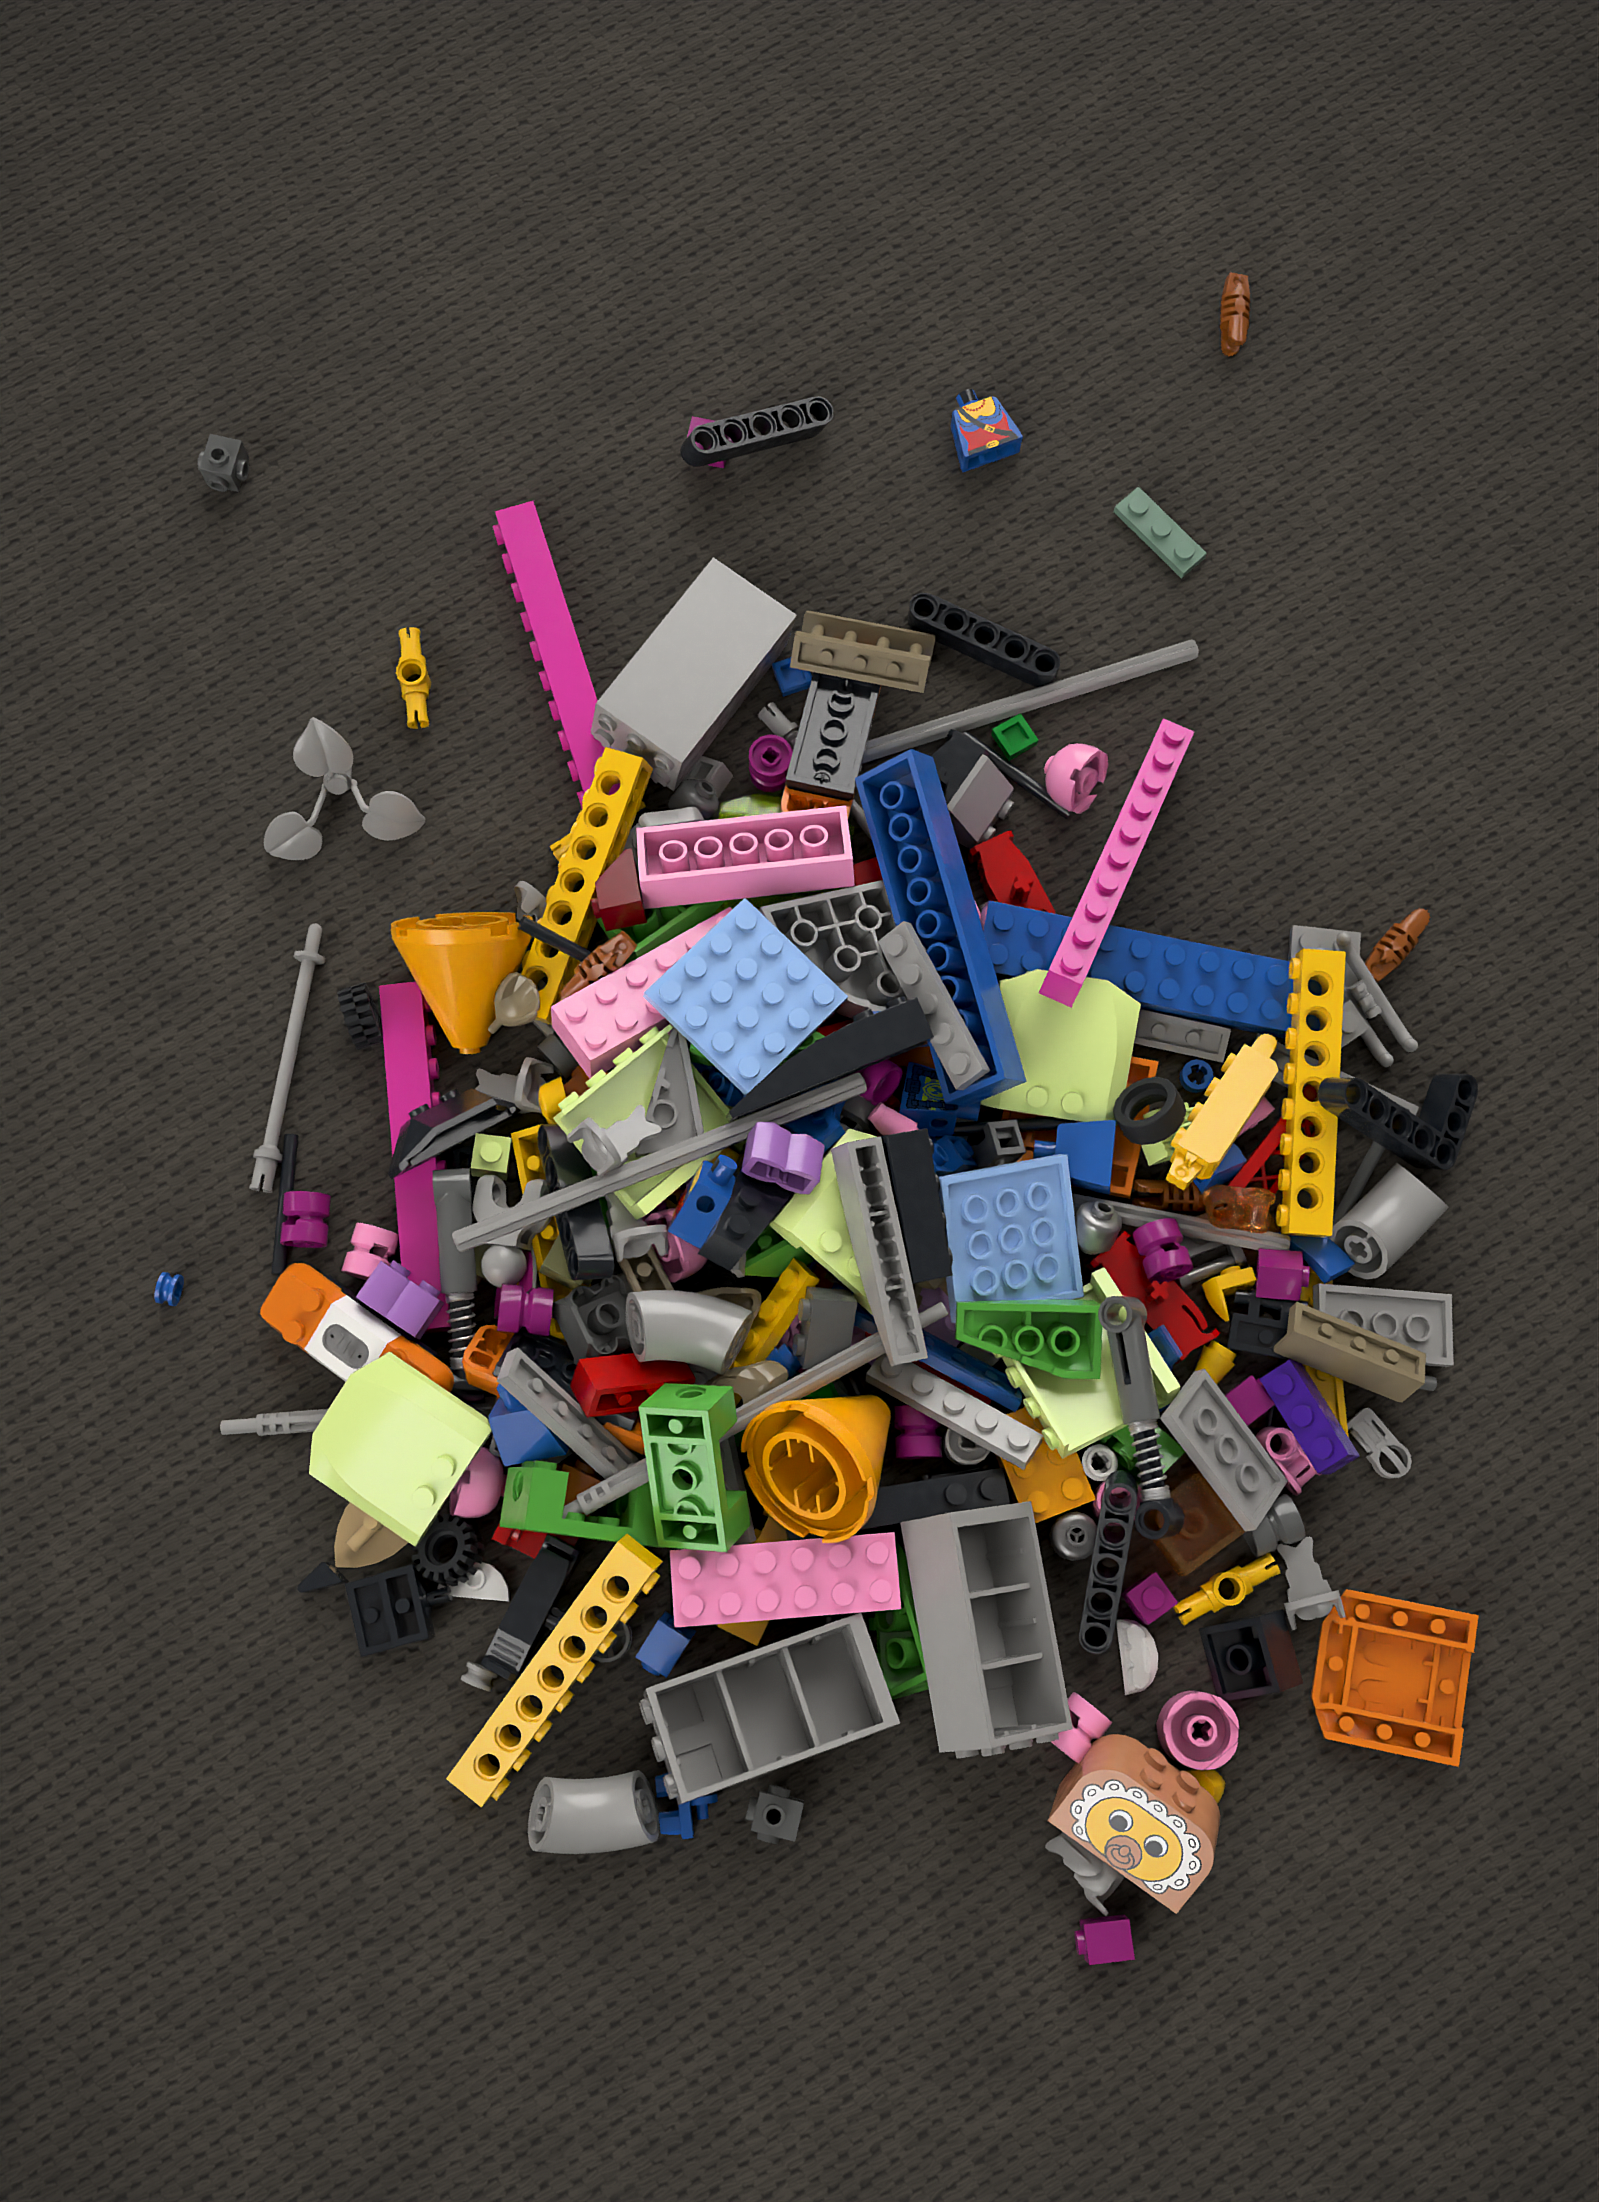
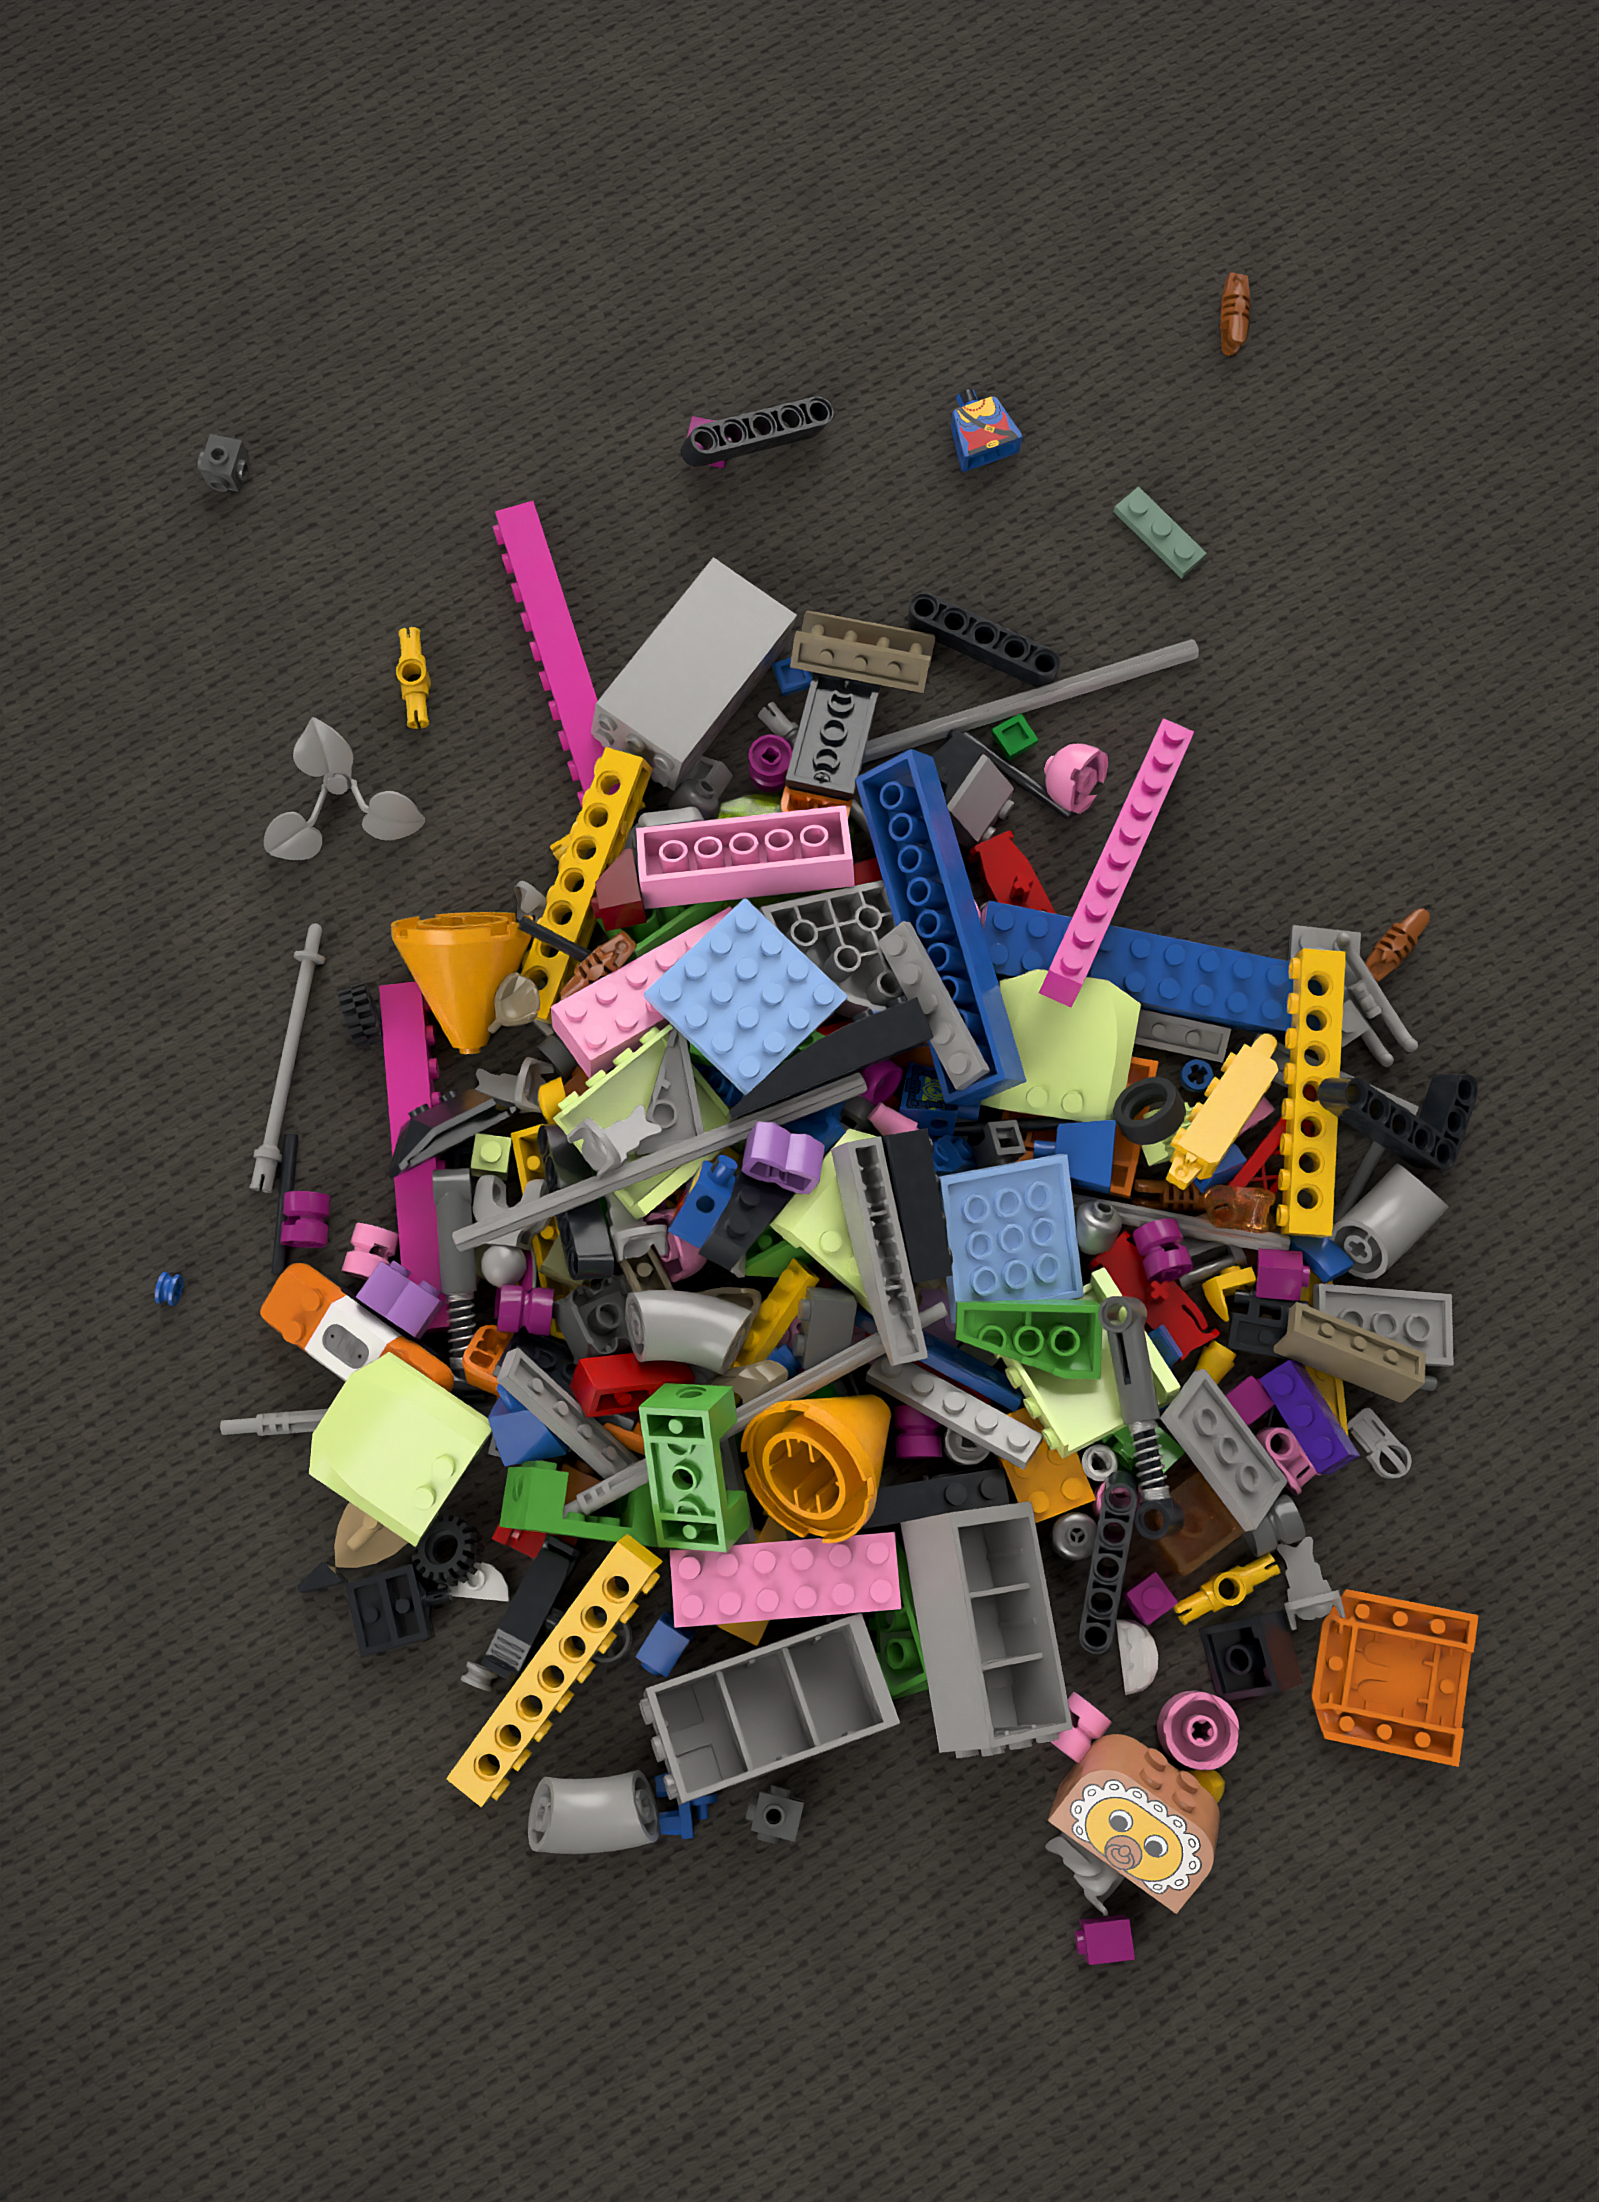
(478, 1487): bright pink cylinder -> none

